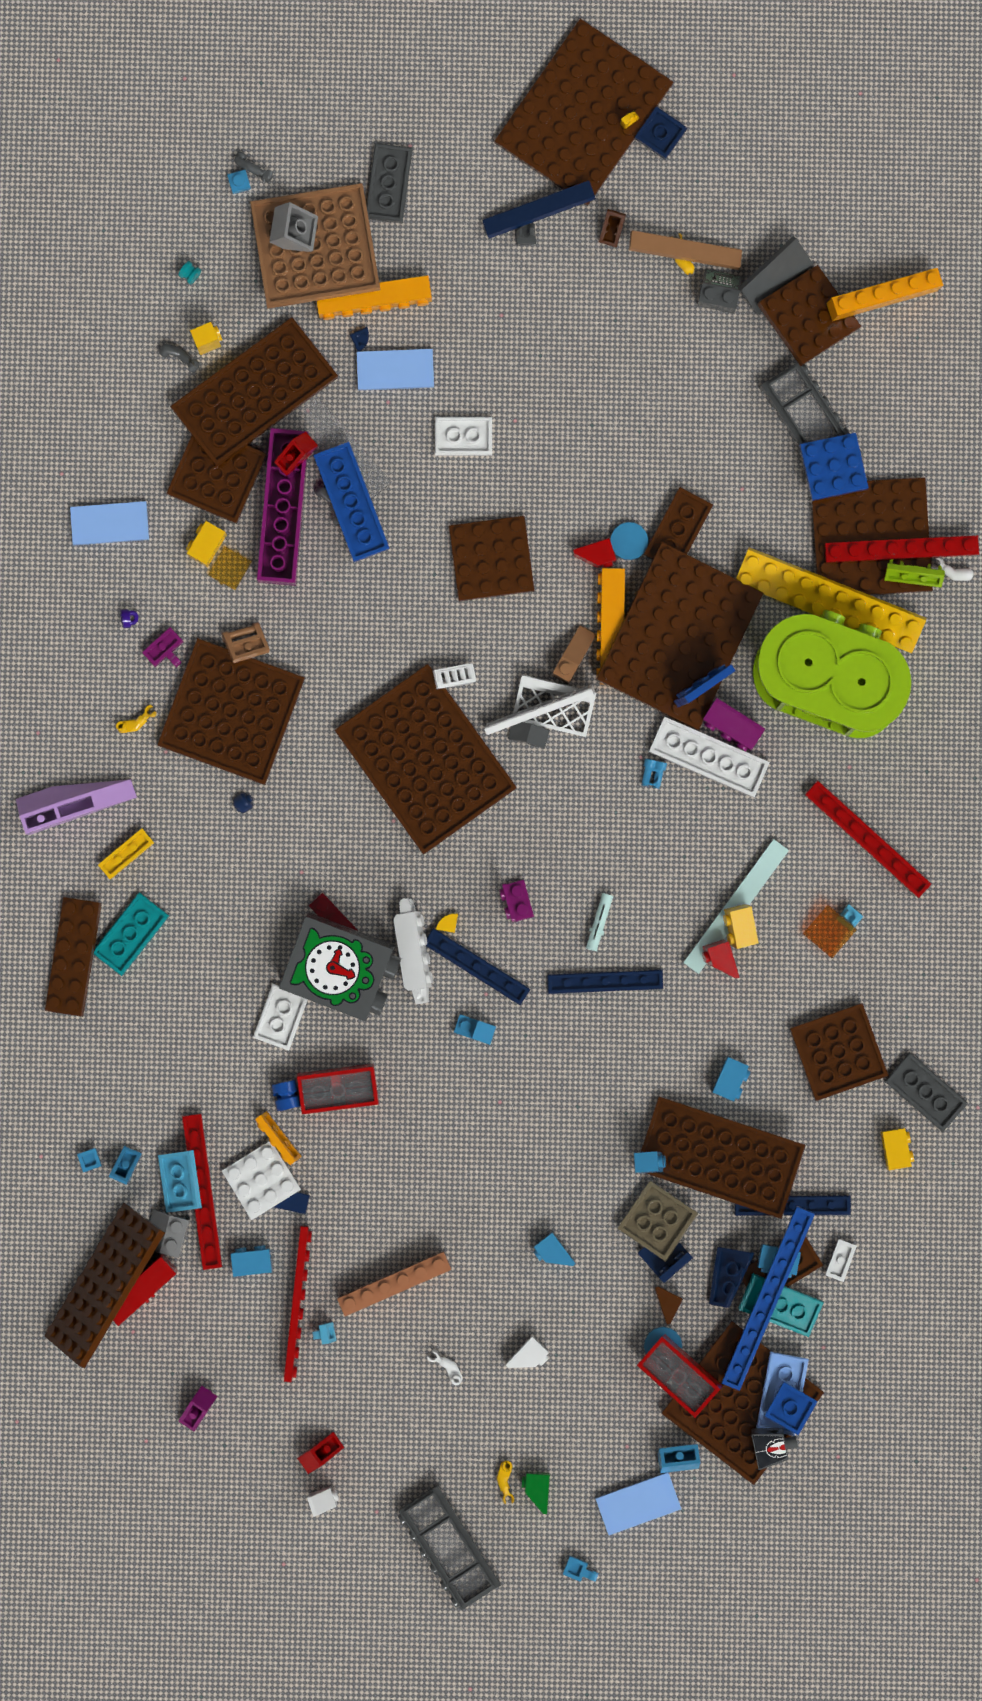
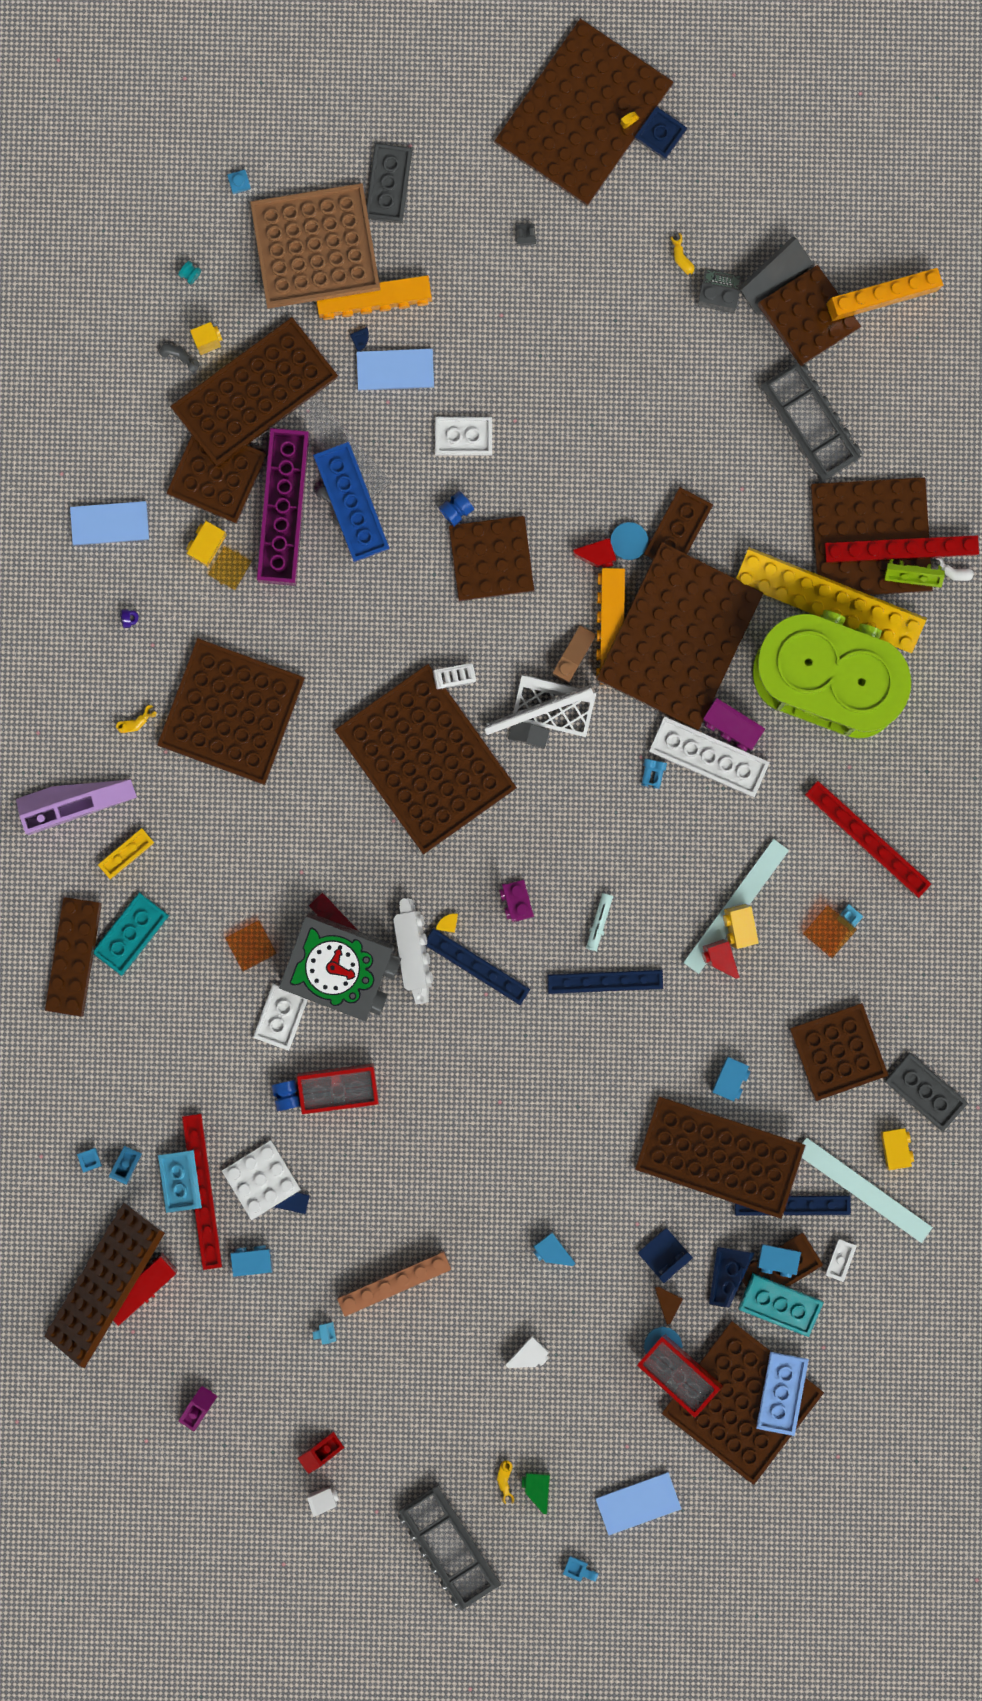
(163, 648): magenta plate -> none
(175, 1232): light grey slope -> none
(241, 161): dark grey arm -> none
(243, 802): dark blue piece -> none
(246, 647): medium nougat plate -> none
(251, 945): none -> clear orange tile
(277, 1138): light orange plate -> none
(293, 228): light grey slope -> none
(295, 453): red slope -> none
(297, 1312): red plate -> none
(451, 1367): white arm -> none
(456, 508): none -> blue wheel
(474, 1029): dark azure slope -> none
(539, 209): dark blue tile -> none
(612, 228): reddish brown slope -> none
(649, 1162): dark azure brick -> none
(657, 1221): dark tan plate -> none
(678, 1458): dark azure brick -> none
(685, 250): medium nougat tile -> none
(703, 684): blue plate -> none
(768, 1298): blue plate -> none
(771, 1446): torso -> none
(790, 1408): blue plate -> none
(833, 466): blue plate -> none
(865, 1191): none -> light aqua tile

